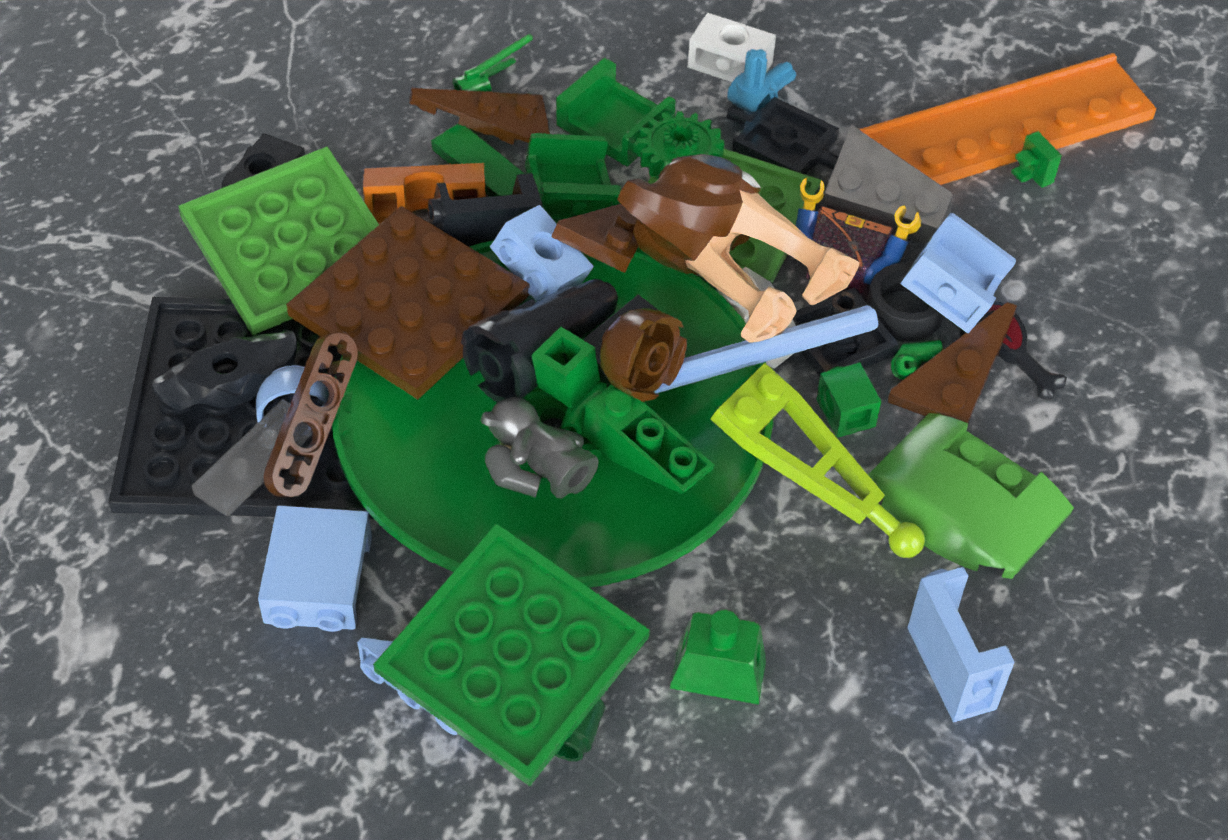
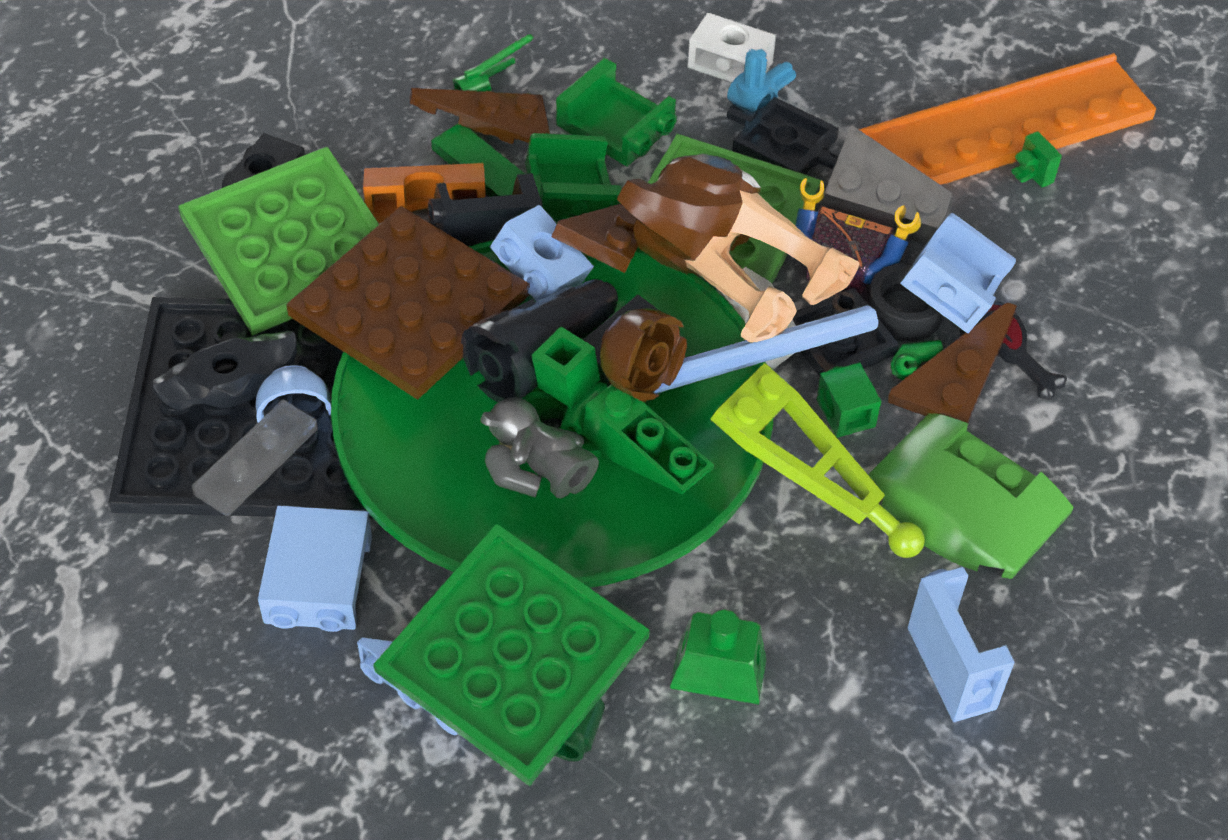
(304, 410): reddish brown beam -> none
(675, 139): green gear -> none

